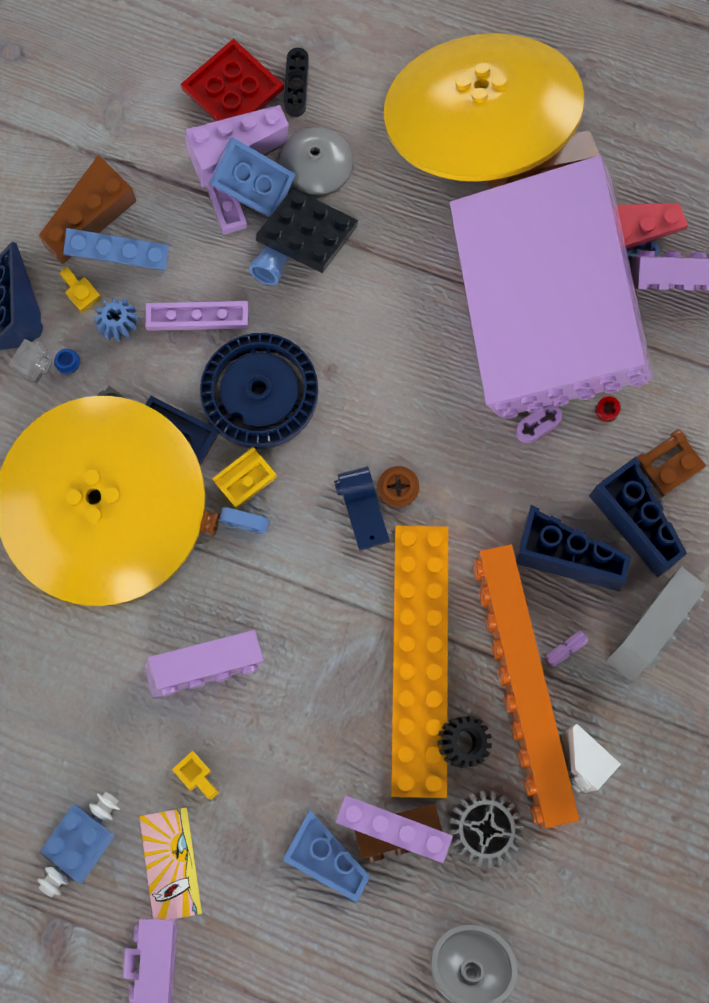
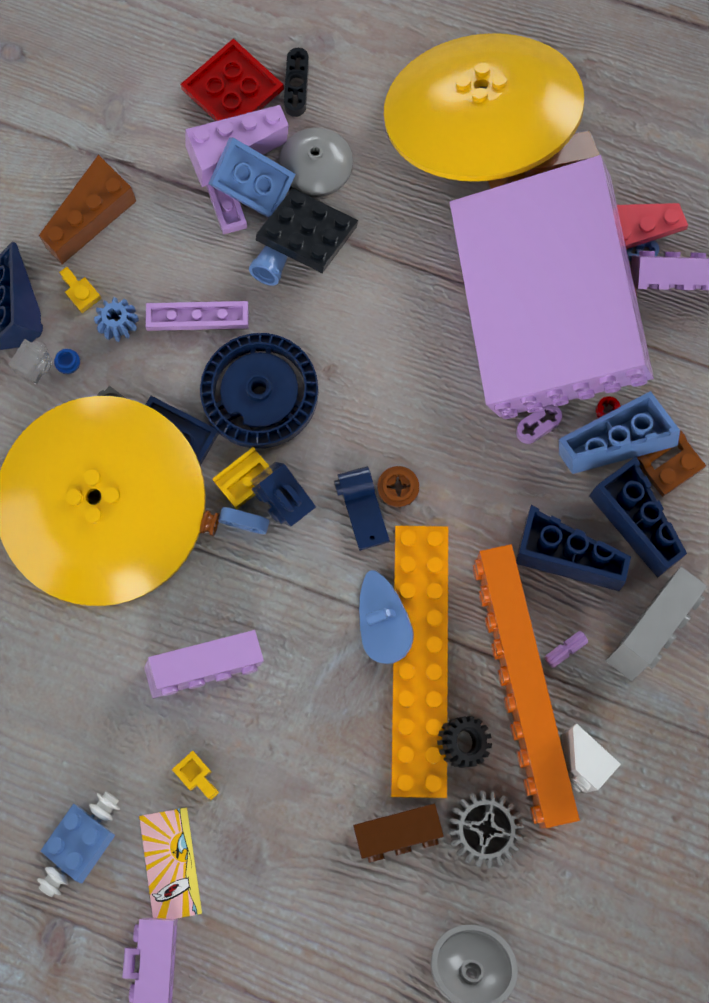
(115, 249): medium blue plate -> none
(283, 494): none -> dark blue brick
(325, 859): medium blue wing -> none
(383, 621): none -> medium blue shield
(394, 829): lavender plate -> none
(620, 435): none -> medium blue wedge

